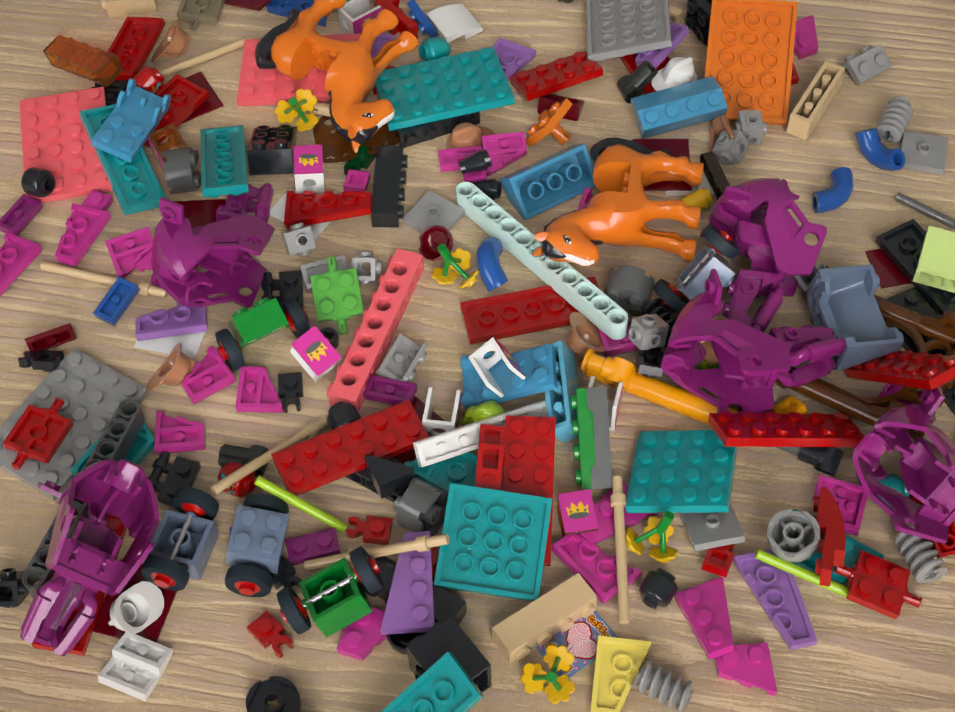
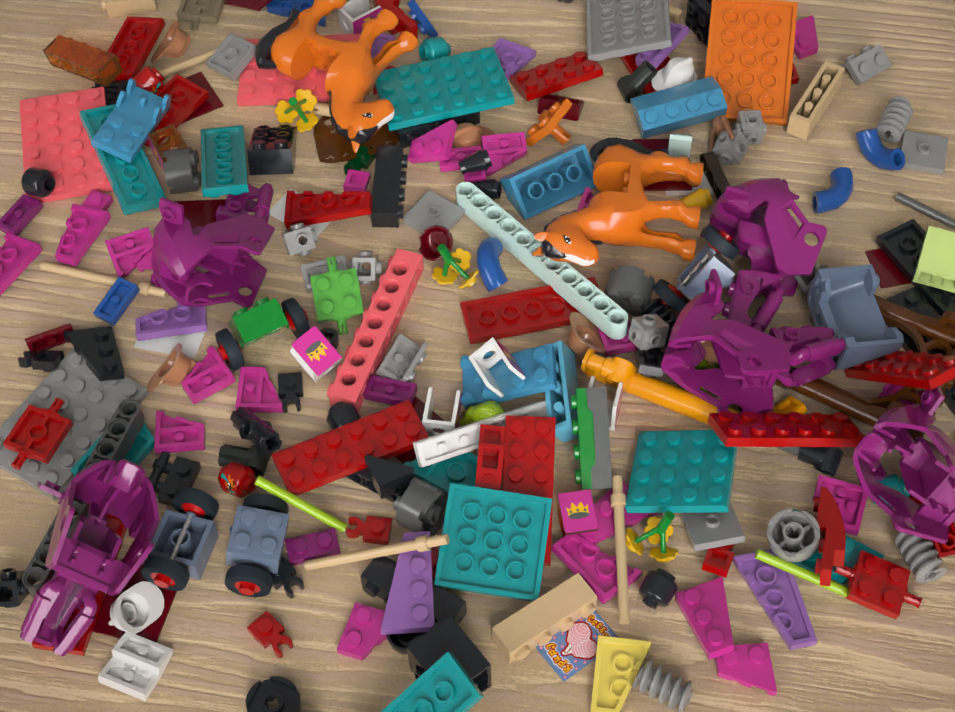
(99, 351): none -> black wing
(232, 56): none -> light grey plate
(256, 430): none -> black piece
(289, 286): black plate -> none
(307, 432): tan bar -> none
(309, 169): piece -> none
(333, 595): green brick -> none
(434, 145): none -> dark pink wing
(453, 22): white slope -> none
(558, 687): yellow plant -> none
(680, 145): none -> light aqua slope

